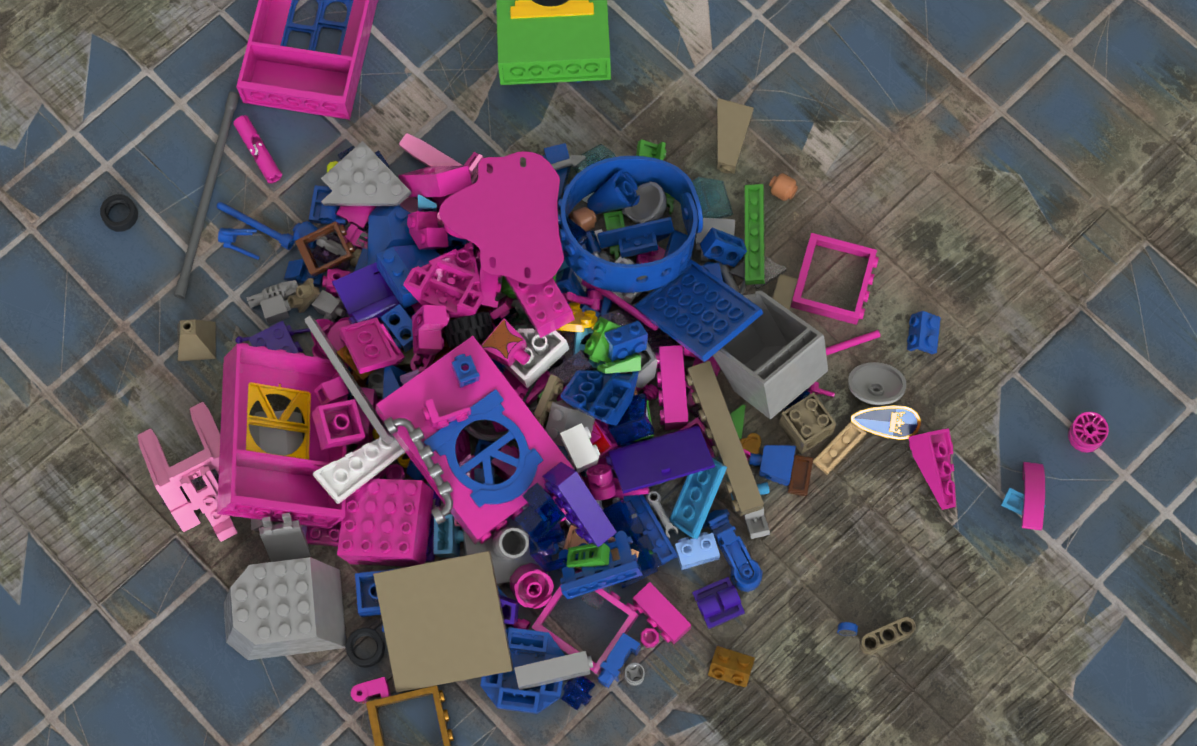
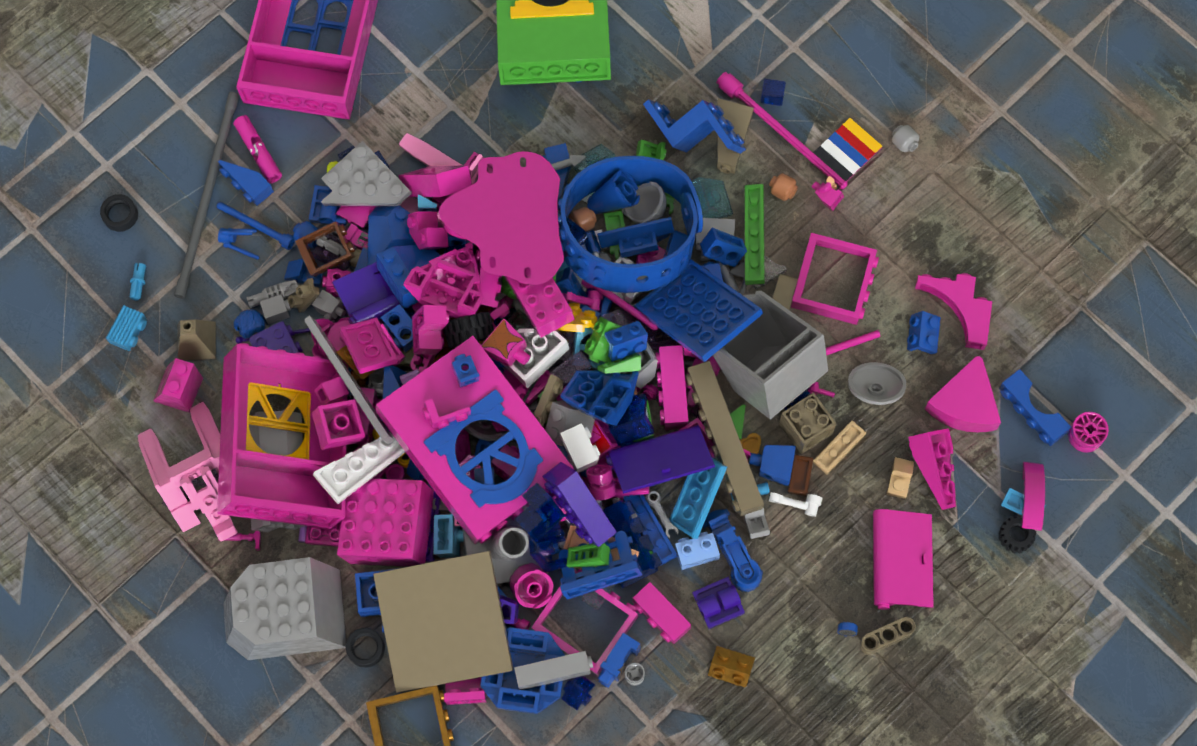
(126, 328): none -> dark azure brick
(137, 281): none -> dark azure axle
(179, 385): none -> dark pink slope
(249, 322): none -> blue hair
(252, 183): none -> blue slope
(256, 536): none -> dark pink piece
(284, 540): light grey tile -> none
(371, 689): dark pink leg -> none
(434, 469): flat silver bar -> none
(464, 692): none -> dark pink bracket
(649, 637): dark pink tile -> none
(695, 126): none -> blue bracket
(773, 92): none -> clear blue panel
(810, 506): none -> white brick
(828, 194): none -> dark pink piece
(837, 157): none -> flag
(888, 420): shield -> none
(900, 478): none -> tan slope
(902, 559): none -> dark pink door
(905, 138): none -> light grey head
(959, 295): none -> dark pink arch
(967, 401): none -> dark pink piece
(1008, 542): none -> black tyre
(1049, 426): none -> blue arch

